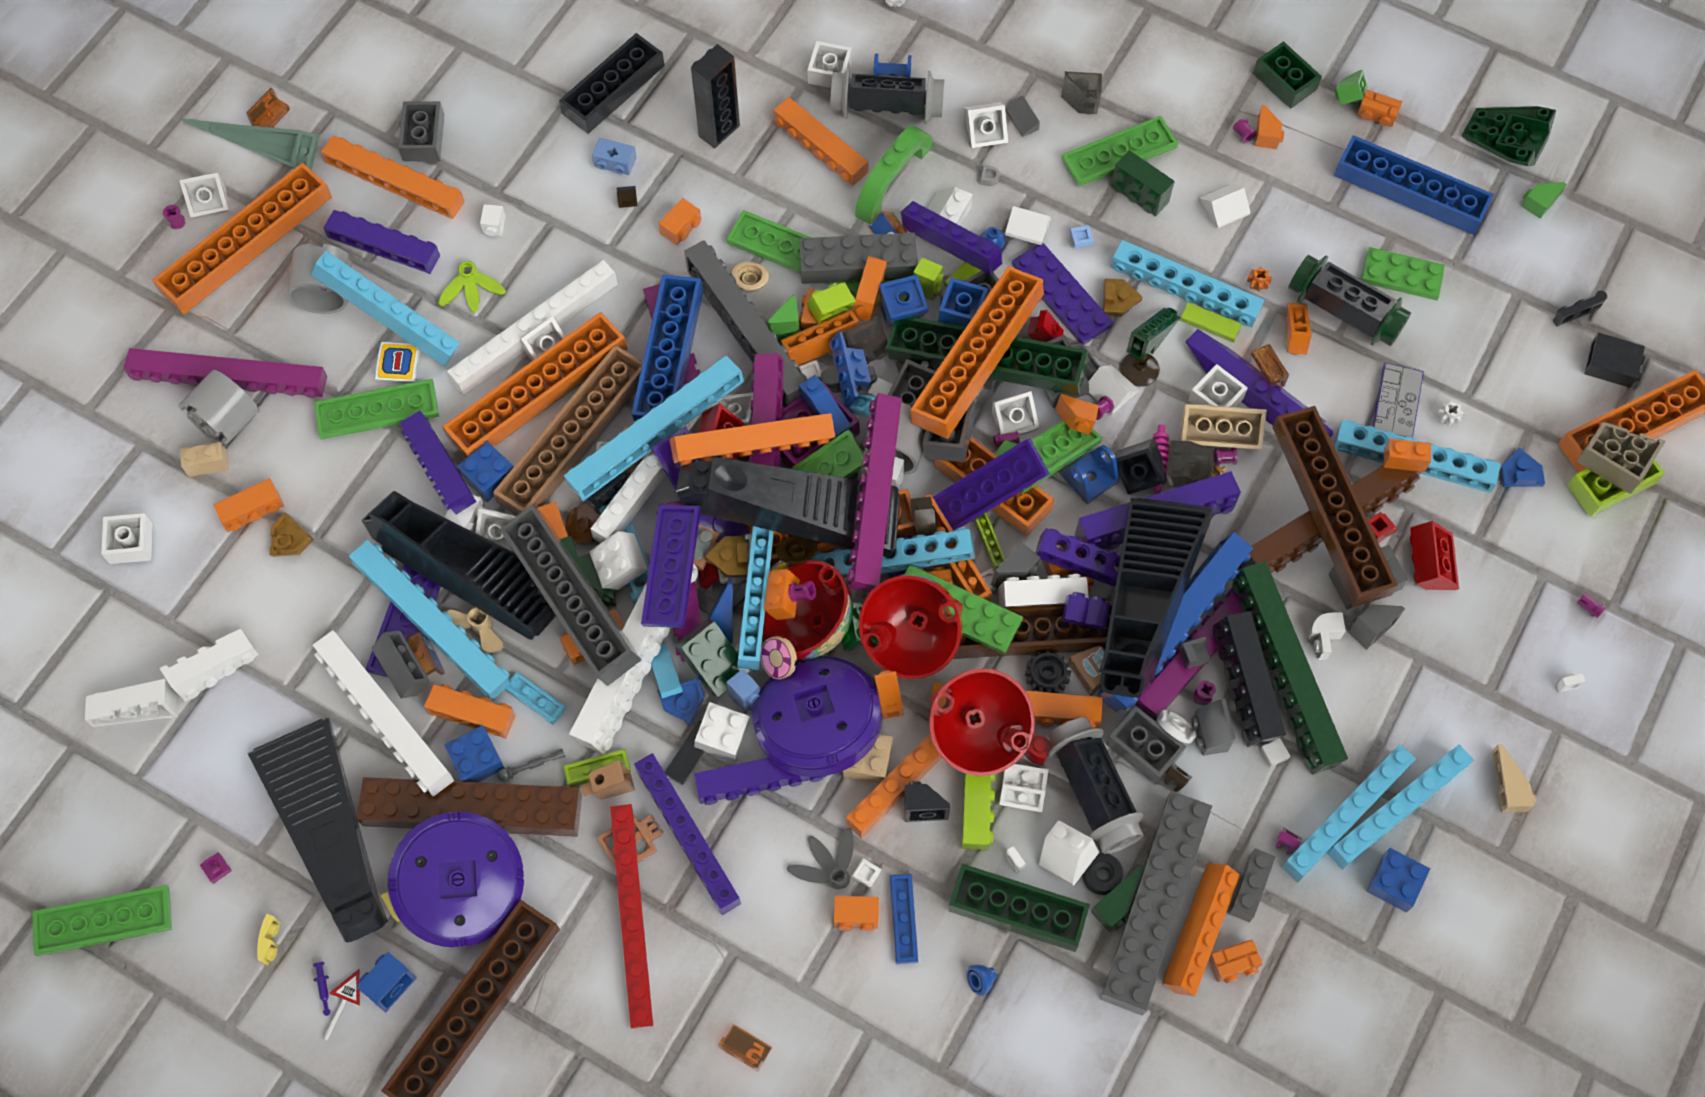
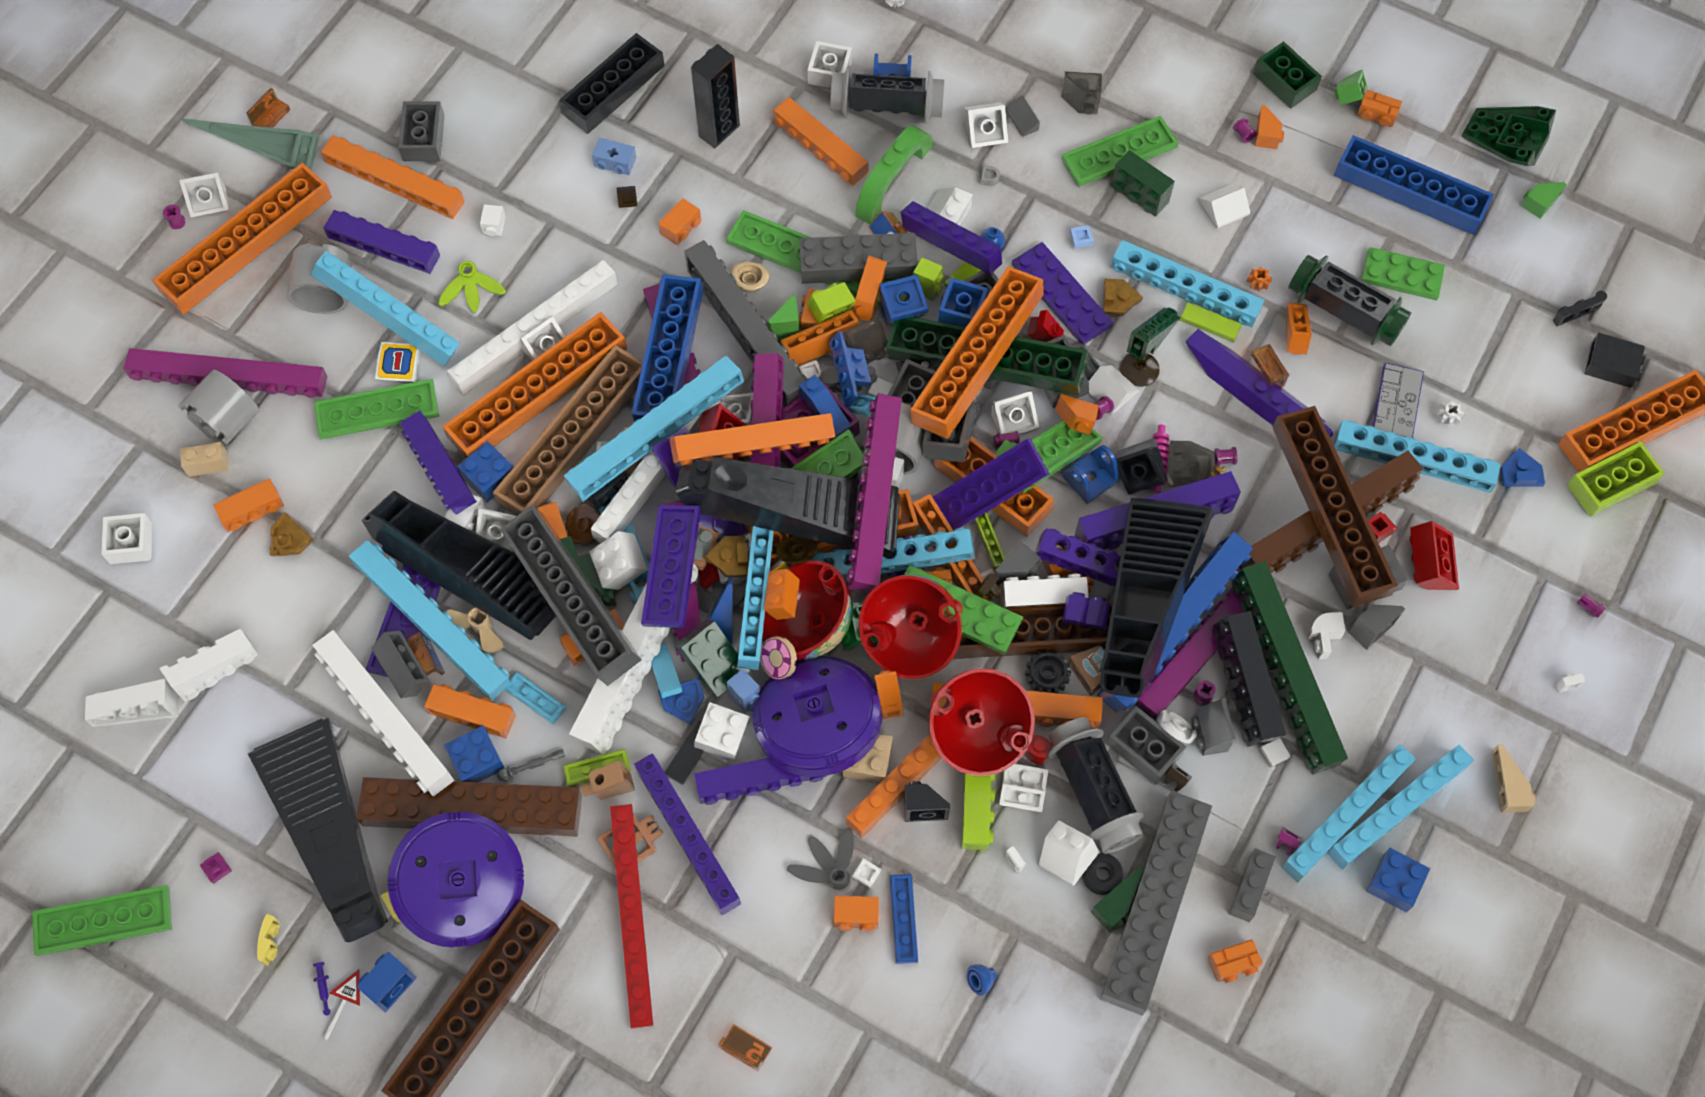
(802, 591): magenta bush -> none
(923, 516): dark brown slope -> none
(988, 587): none -> dark brown tile
(1019, 907): dark green brick -> none
(1027, 225): white slope -> none
(1194, 653): dark grey panel -> none
(1201, 929): orange brick -> none
(1218, 389): white brick -> none
(1223, 426): tan slope -> none
(1407, 455): orange brick -> none
(1620, 455): dark tan wedge -> none

